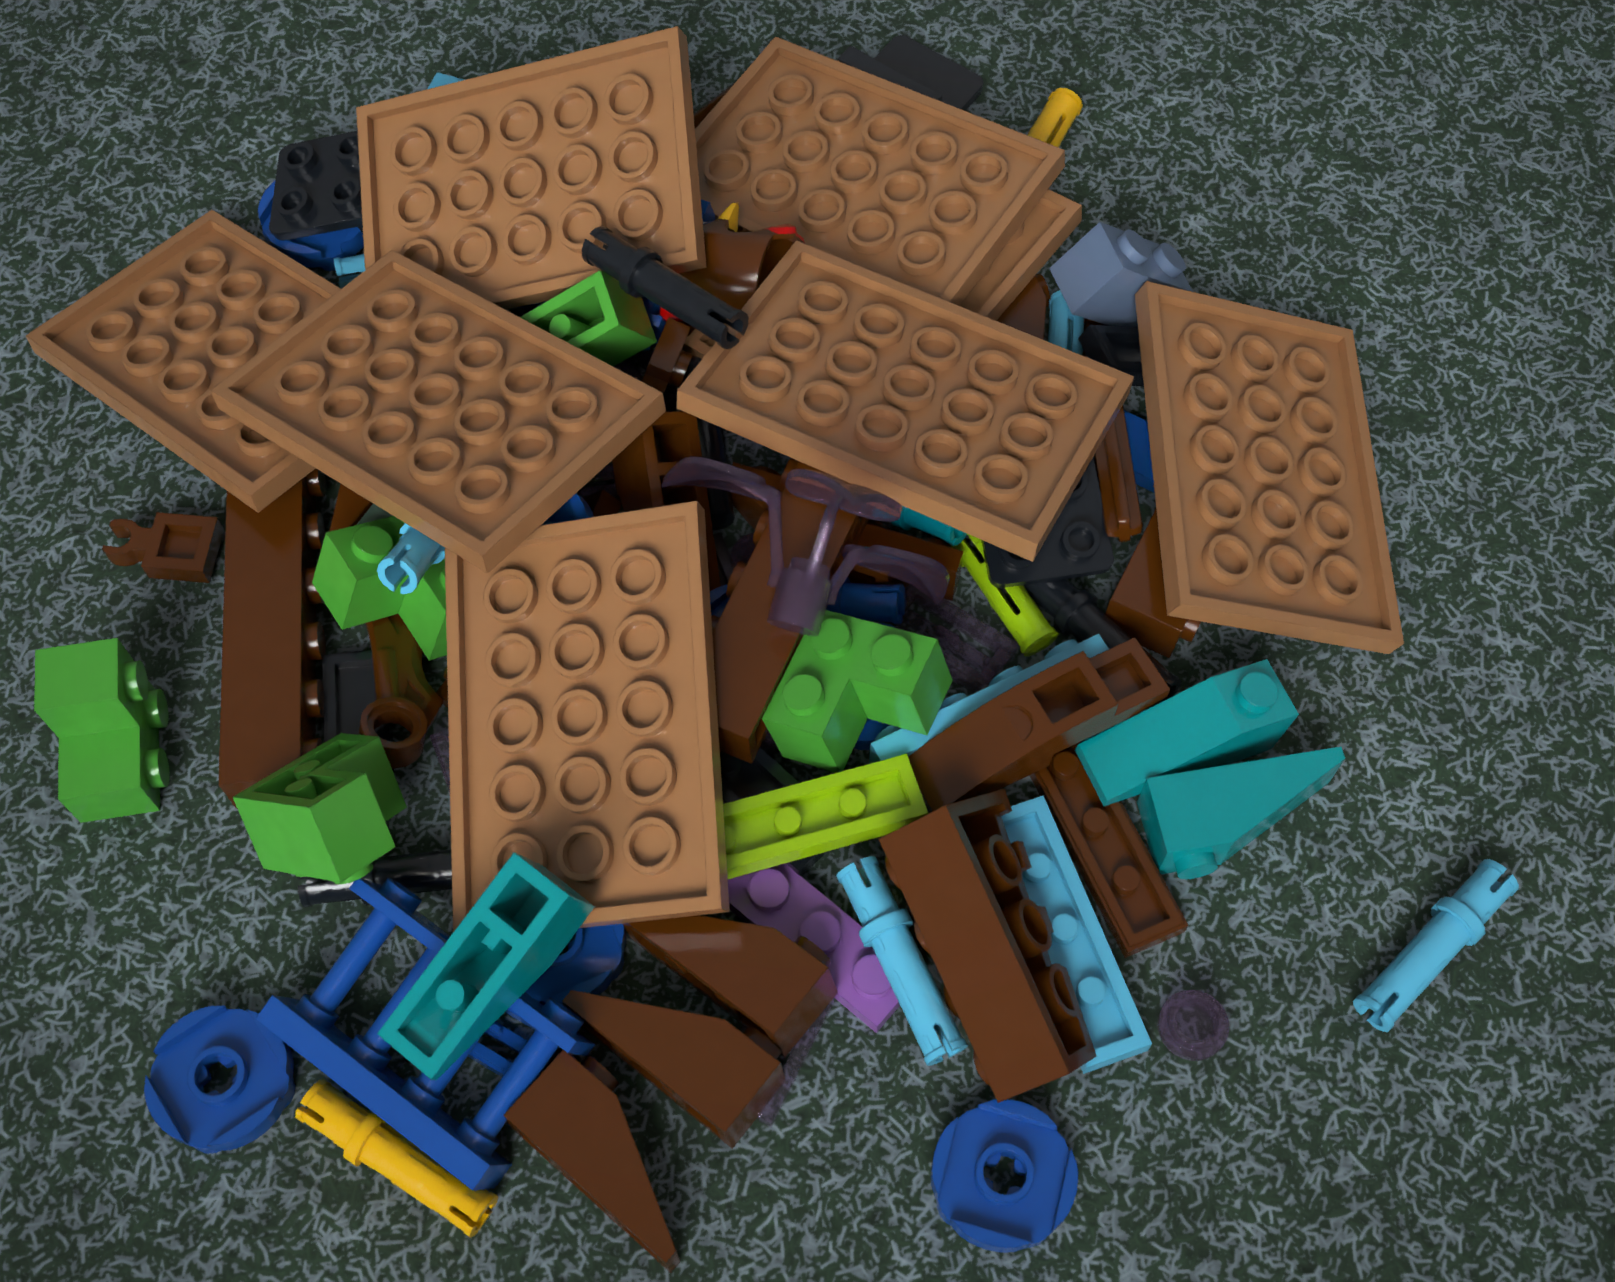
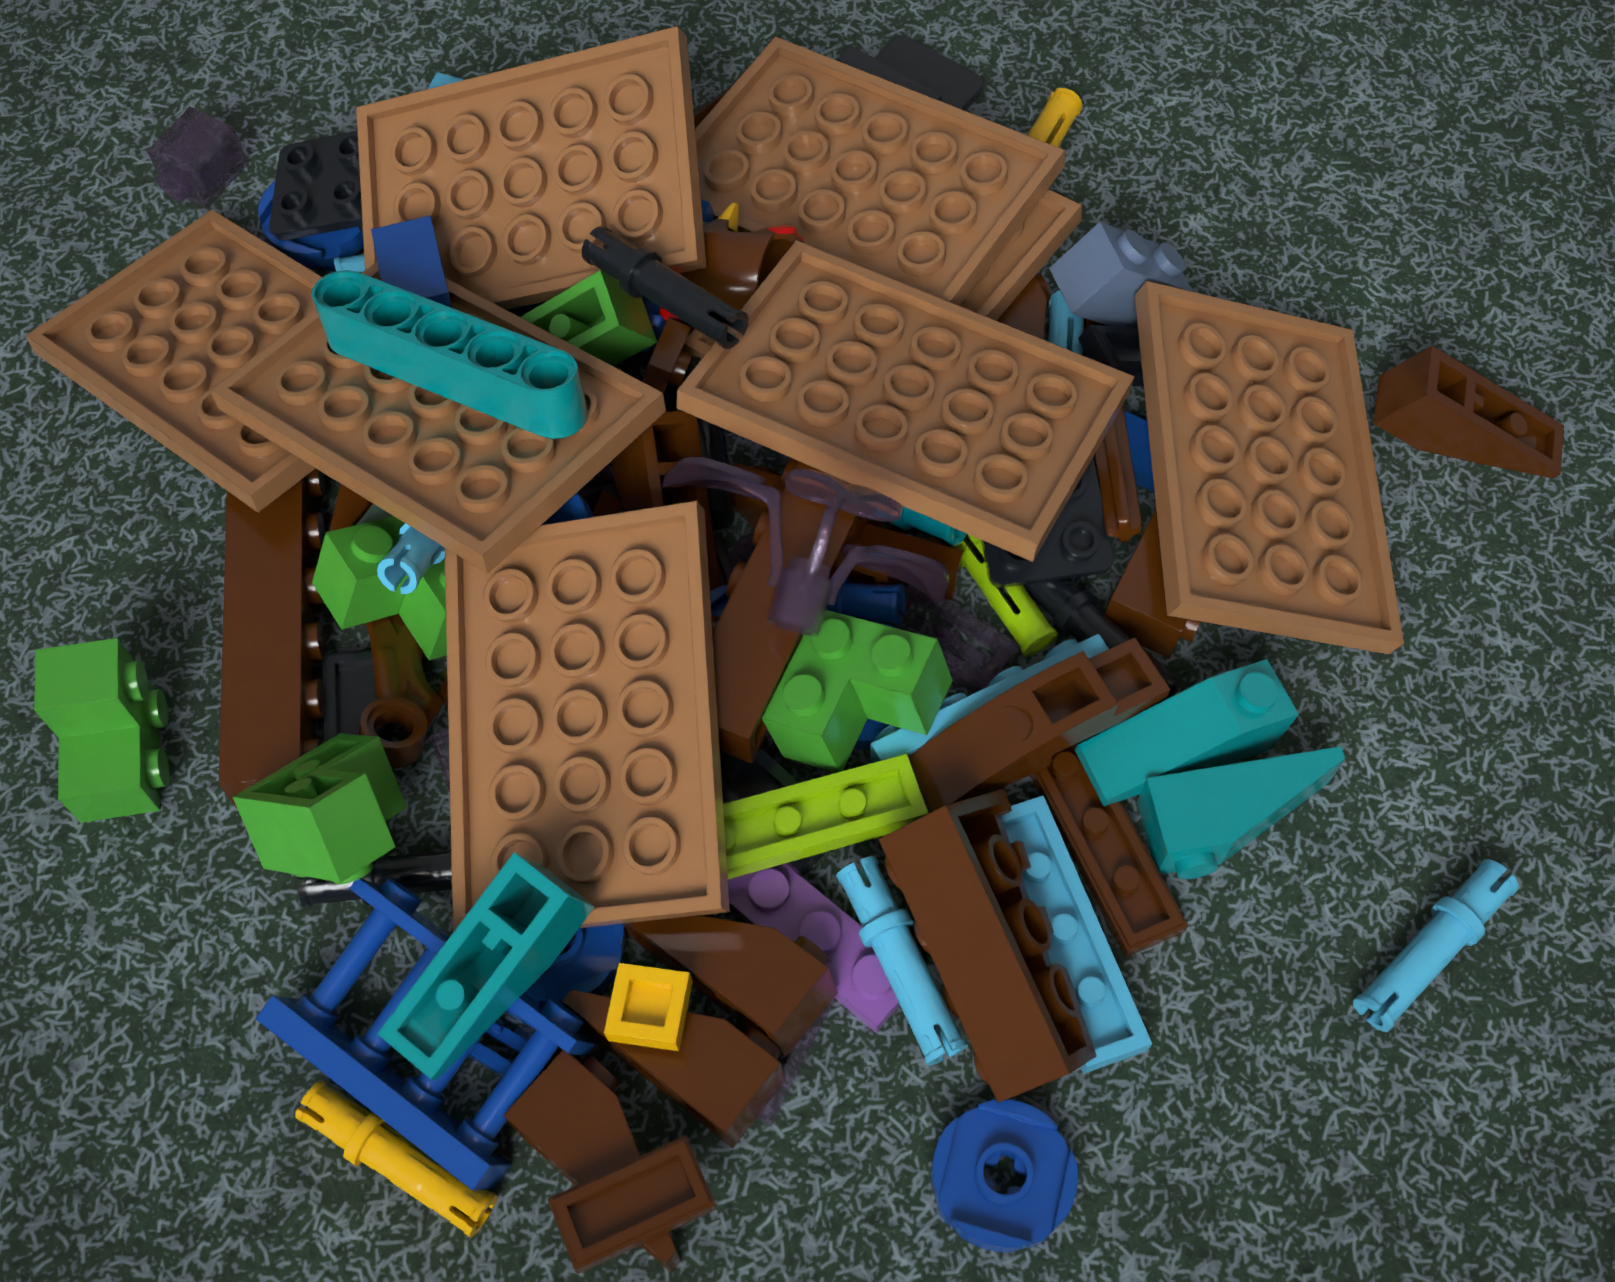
(173, 549): reddish brown plate -> none
(181, 1070): blue plate -> none
(197, 158): none -> clear purple brick
(411, 258): none -> blue tile
(452, 354): none -> teal beam
(631, 1204): none -> reddish brown tile
(648, 1007): none -> yellow plate
(1193, 1025): clear purple plate -> none
(1464, 416): none -> reddish brown slope

